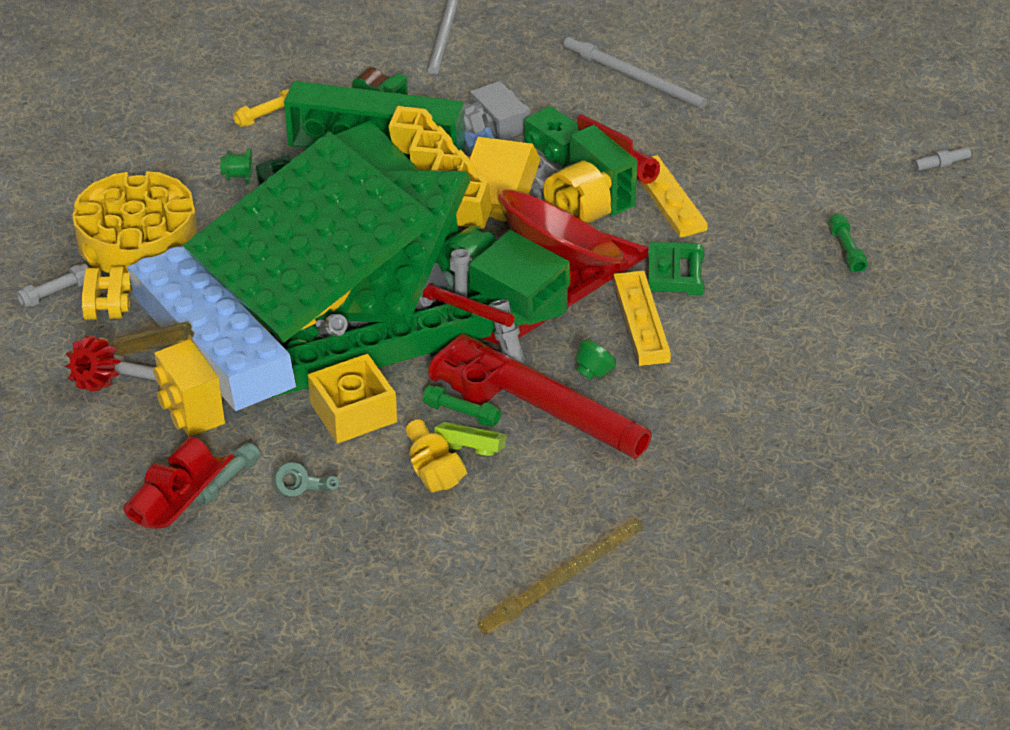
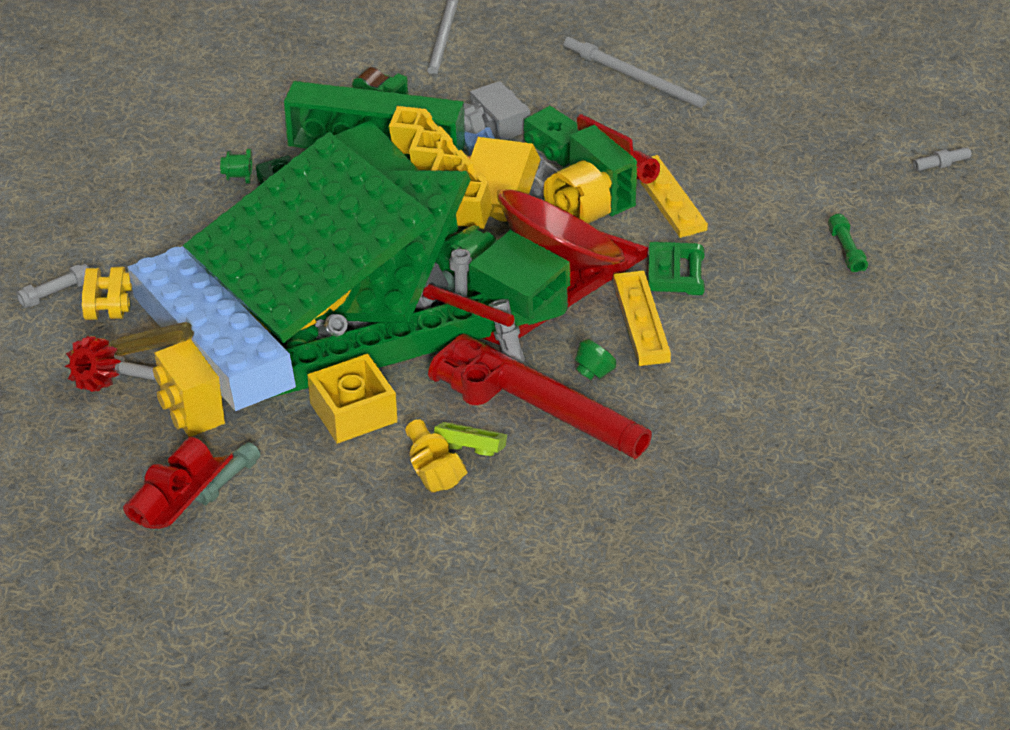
(132, 219): yellow brick -> none
(245, 116): yellow bar -> none
(301, 480): sand green plate -> none
(487, 414): green bar -> none
(512, 607): clear yellow bar -> none

